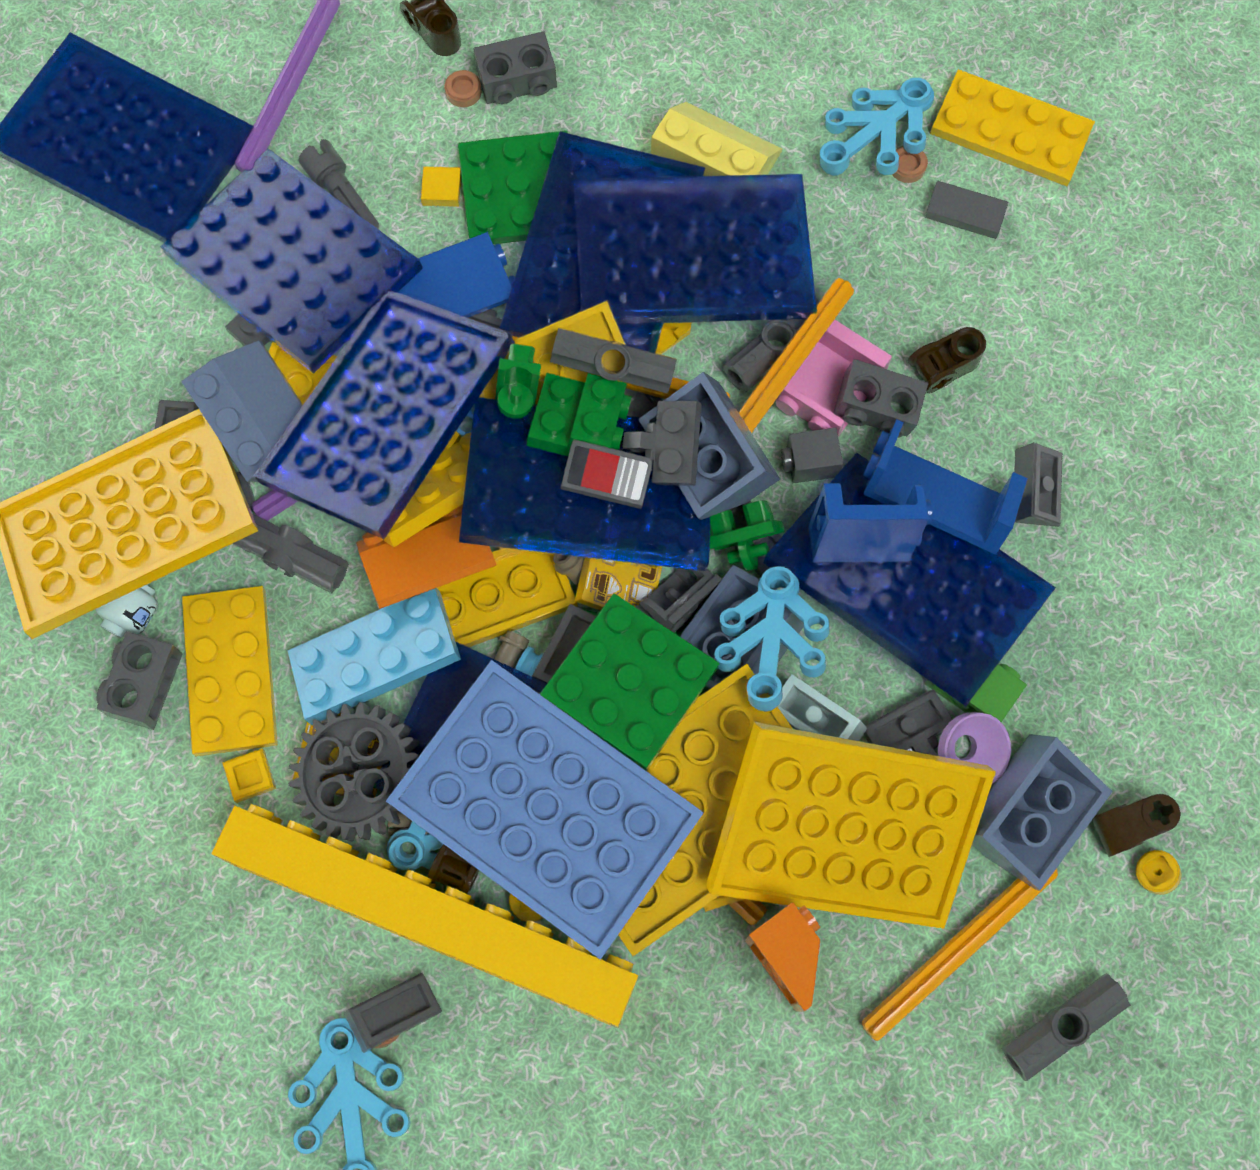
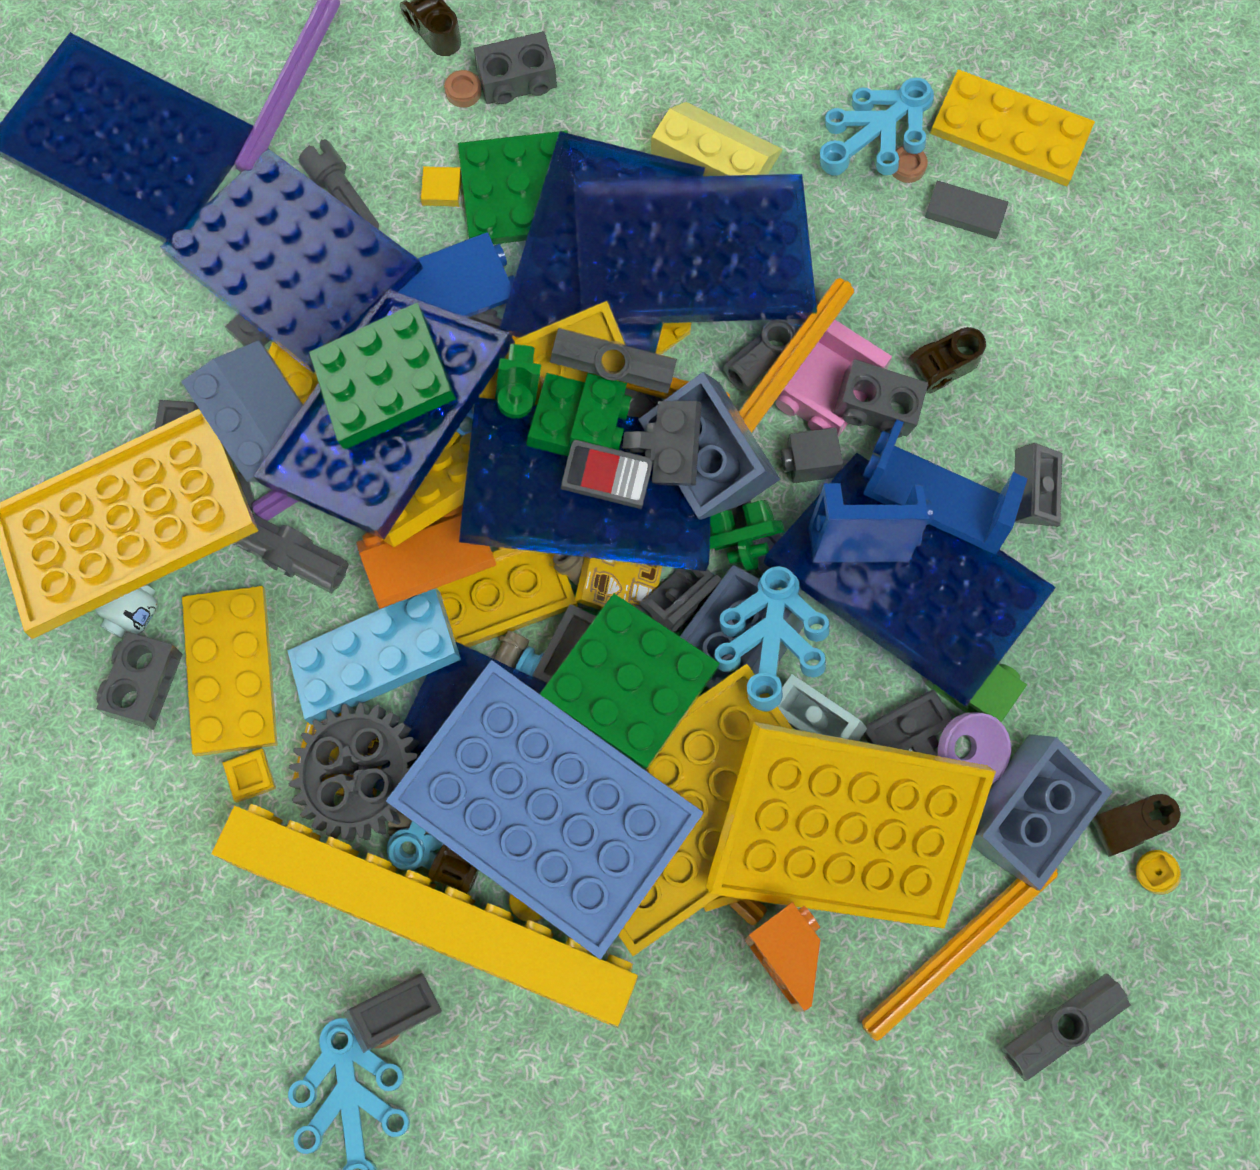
(381, 376): none -> plate

